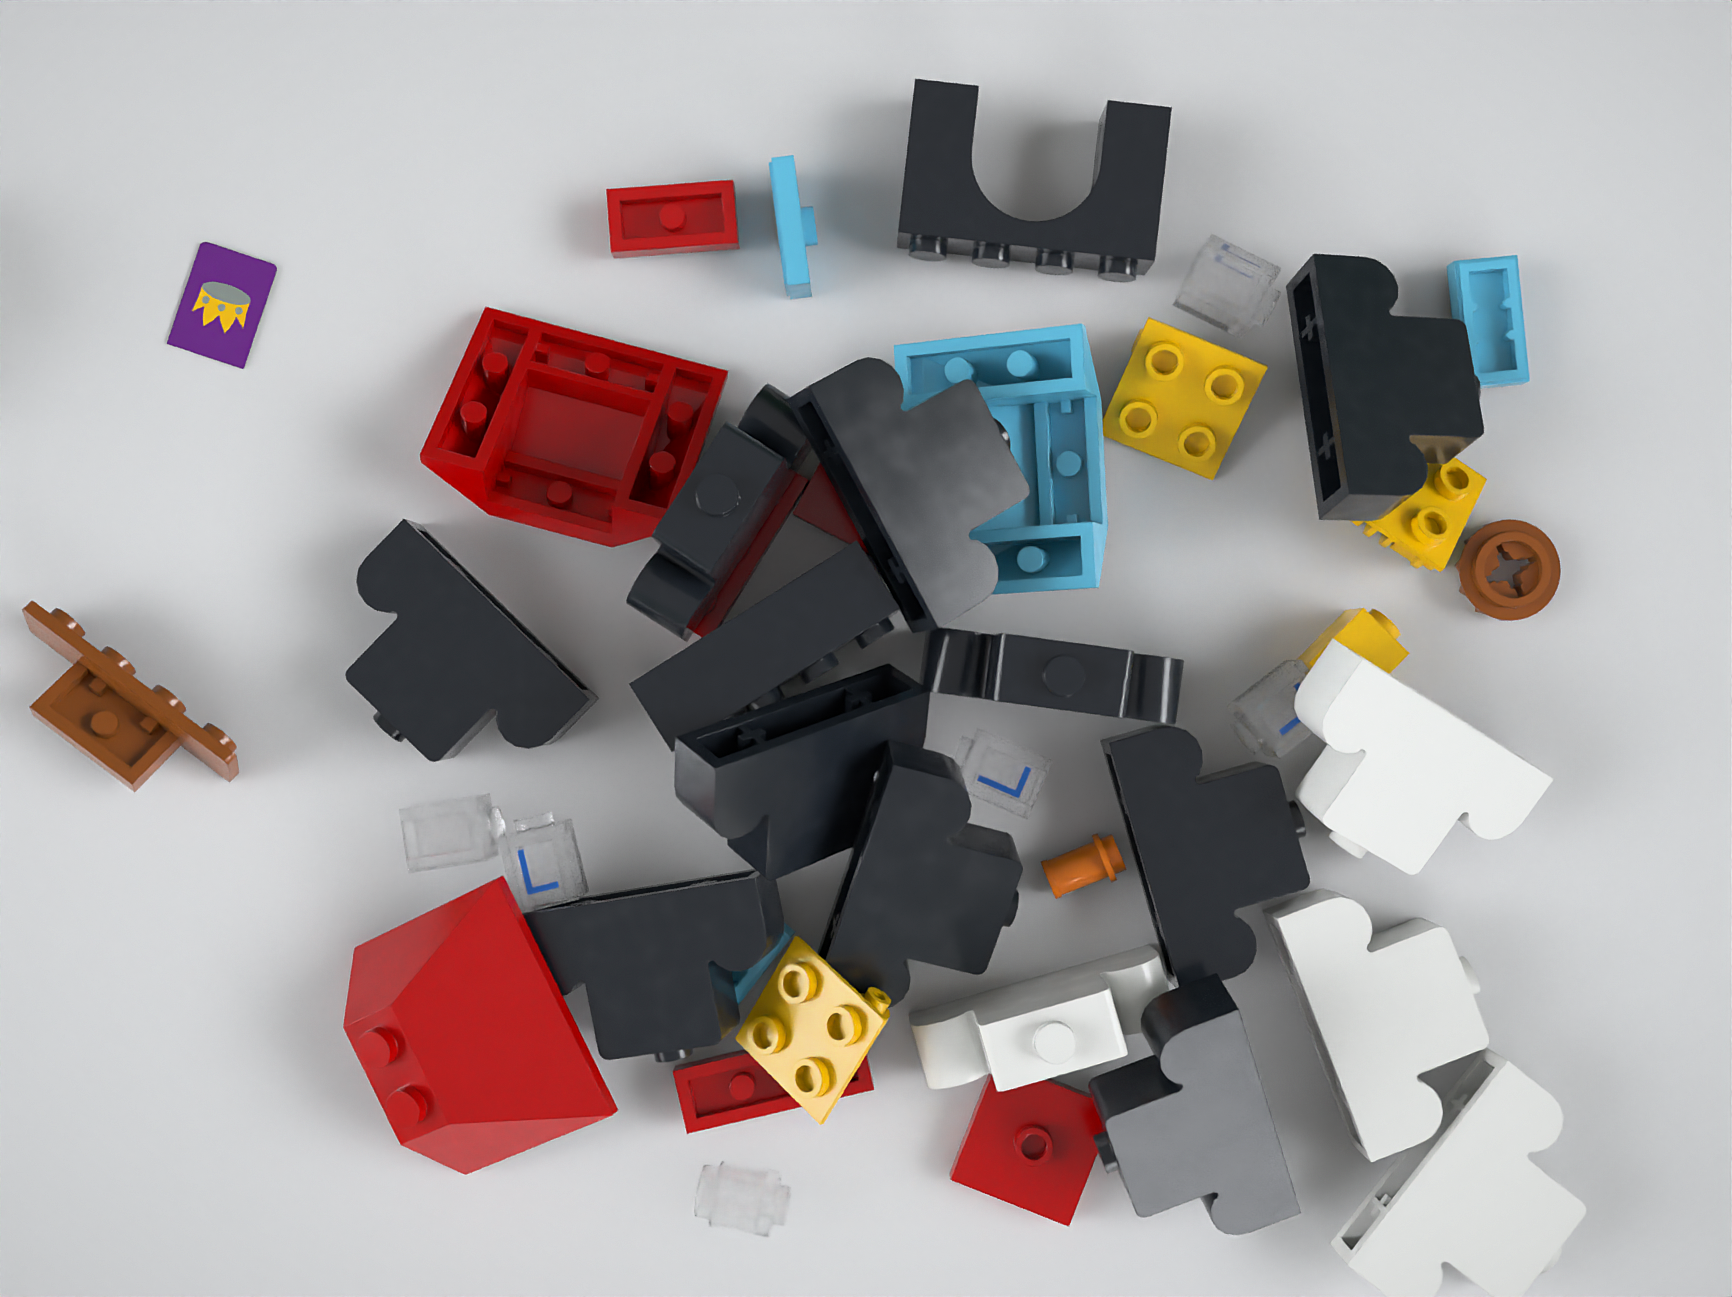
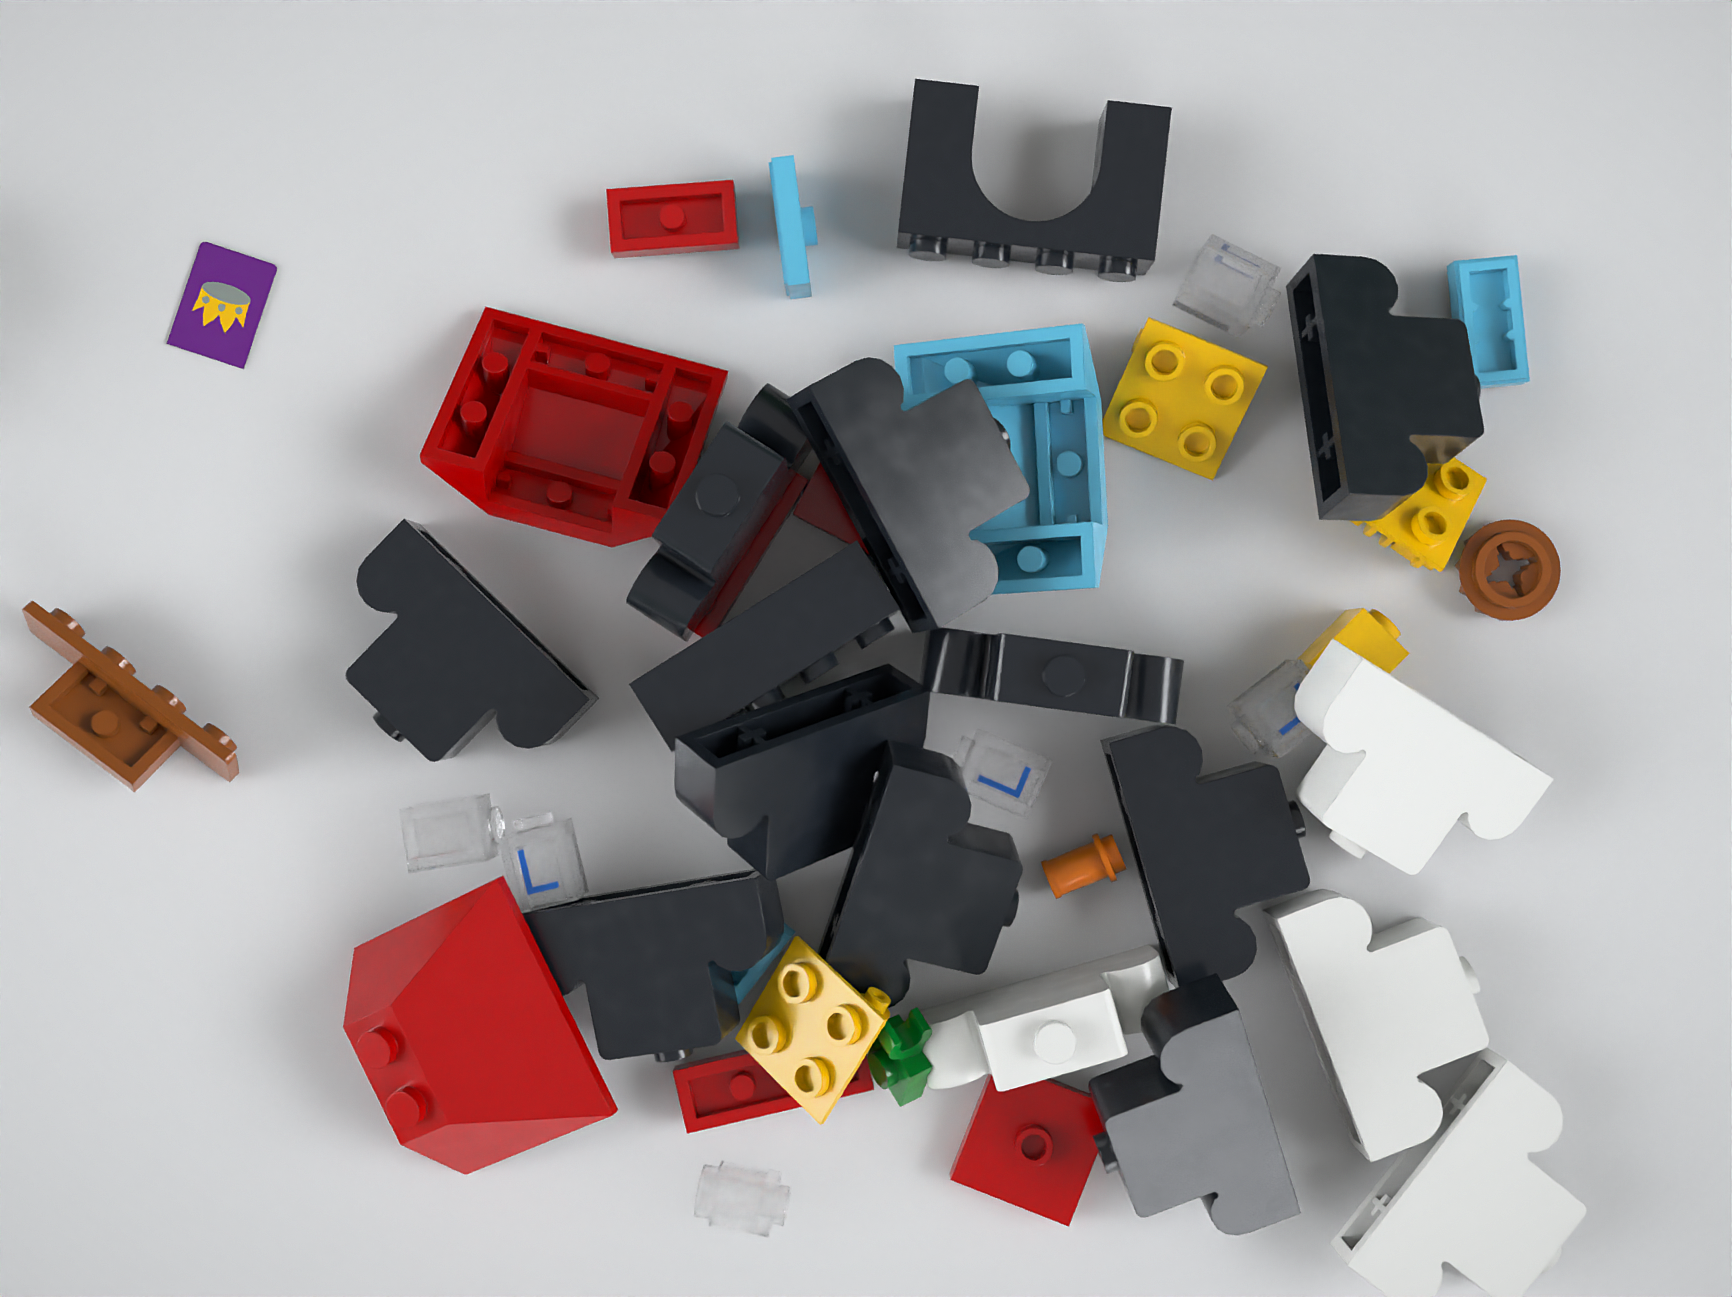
(898, 1057): none -> green plate

